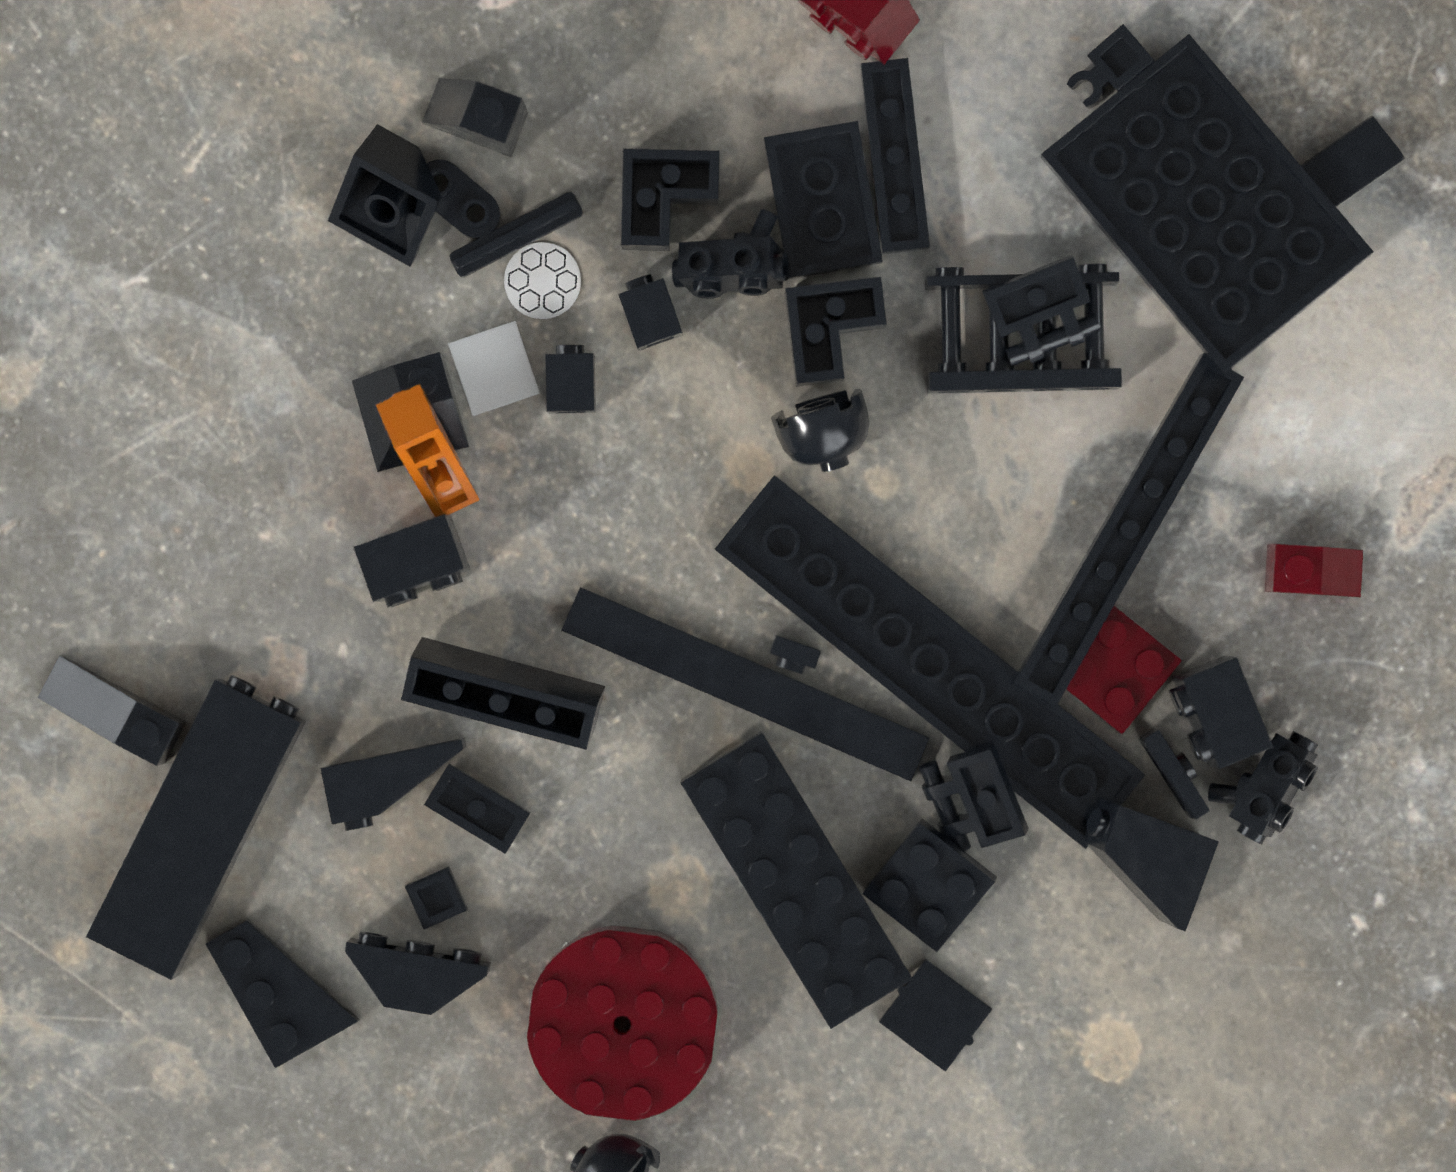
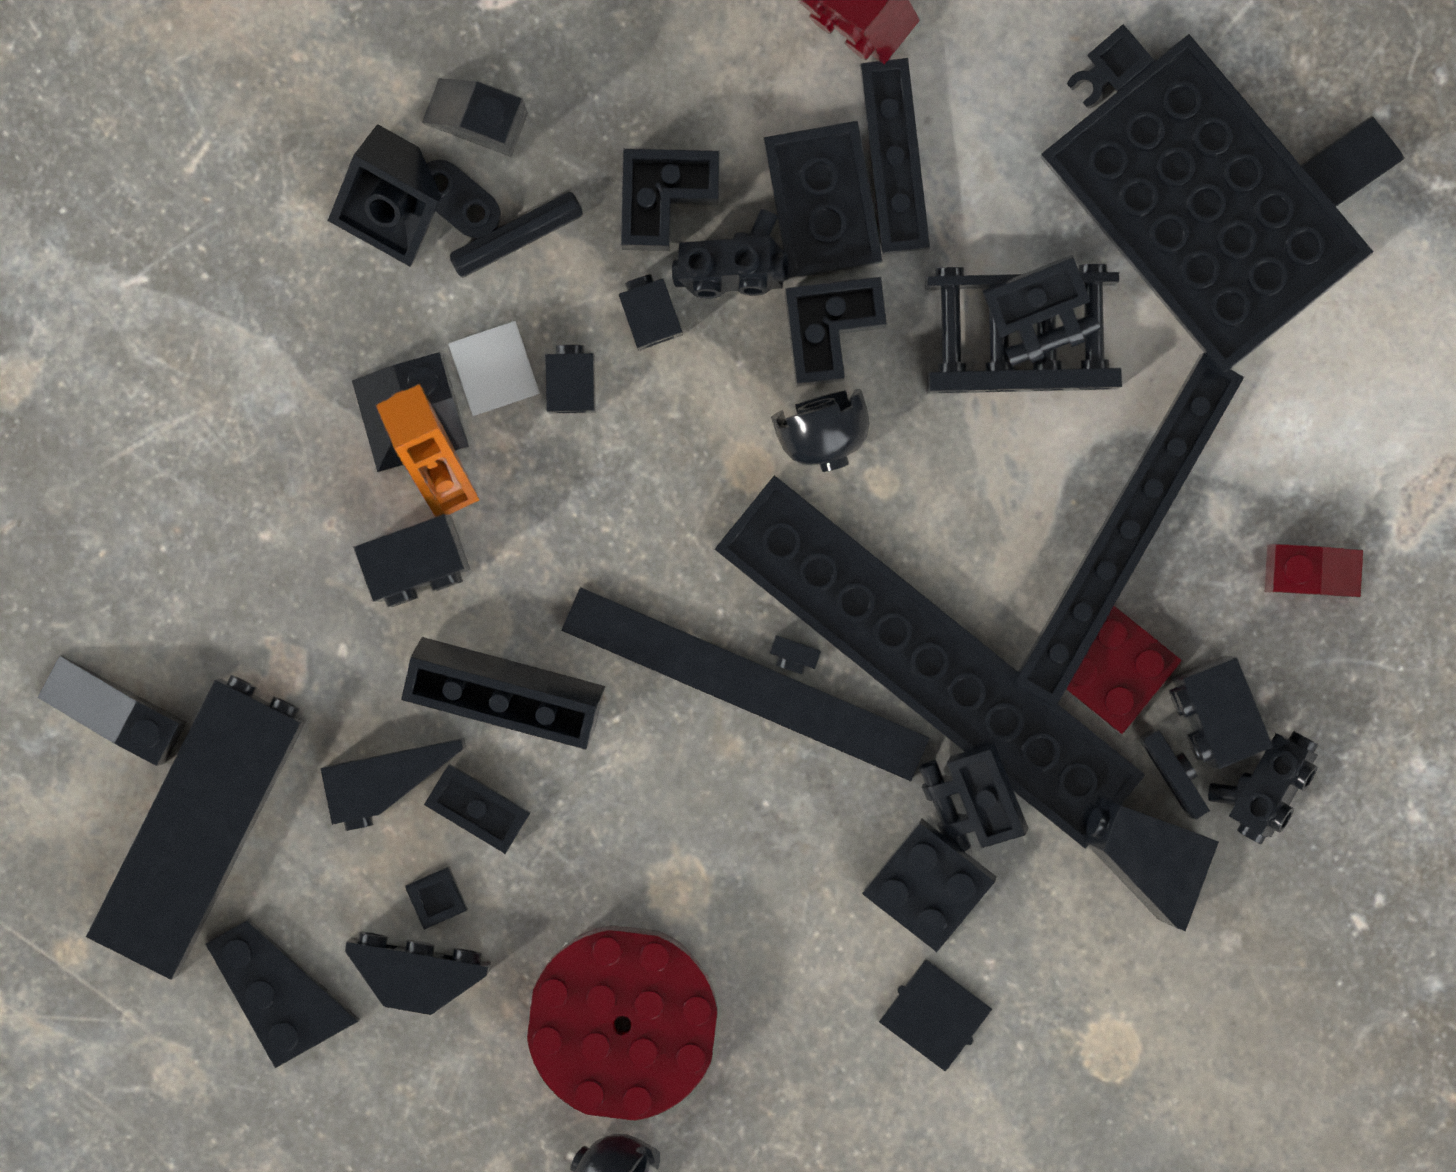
(542, 280): white sticker -> none
(796, 879): black brick -> none

